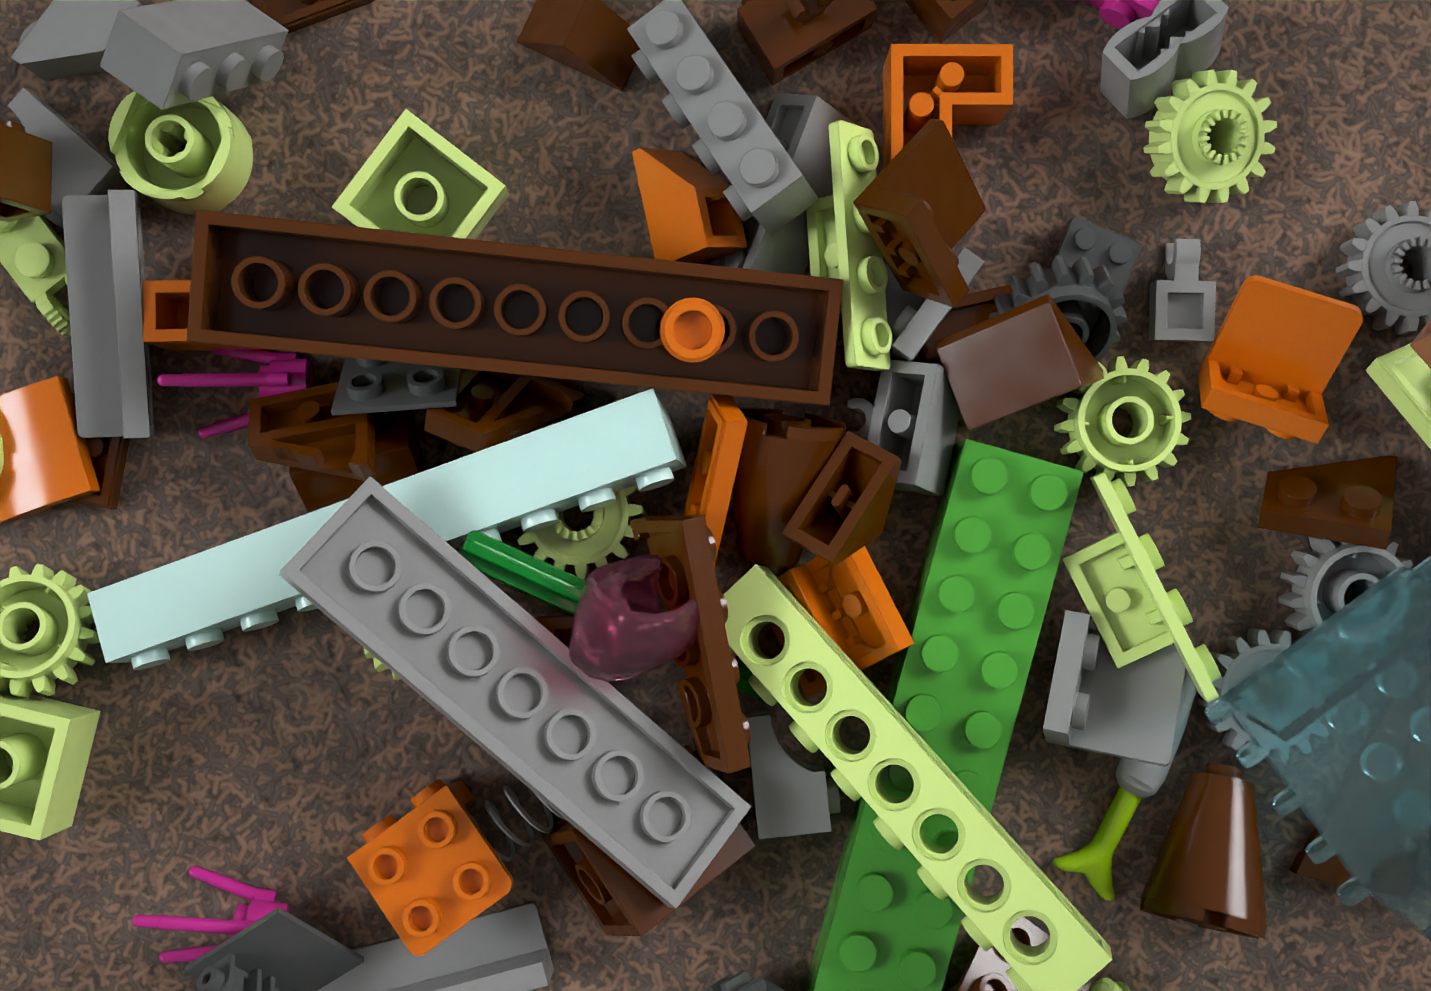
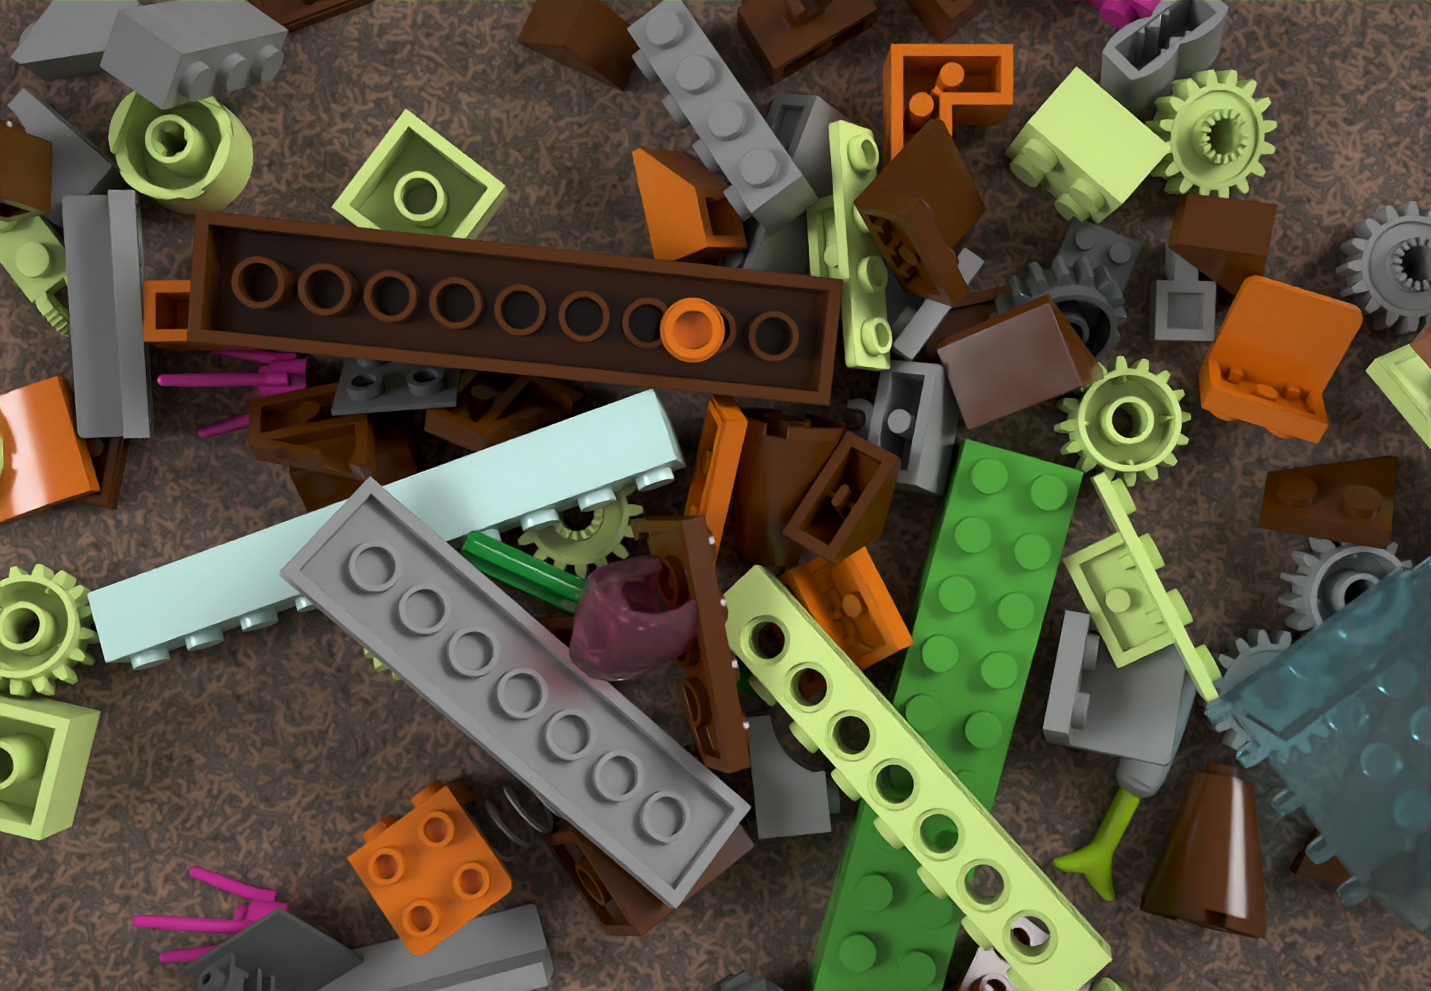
(1085, 150): none -> yellowish green brick
(1223, 237): none -> reddish brown slope

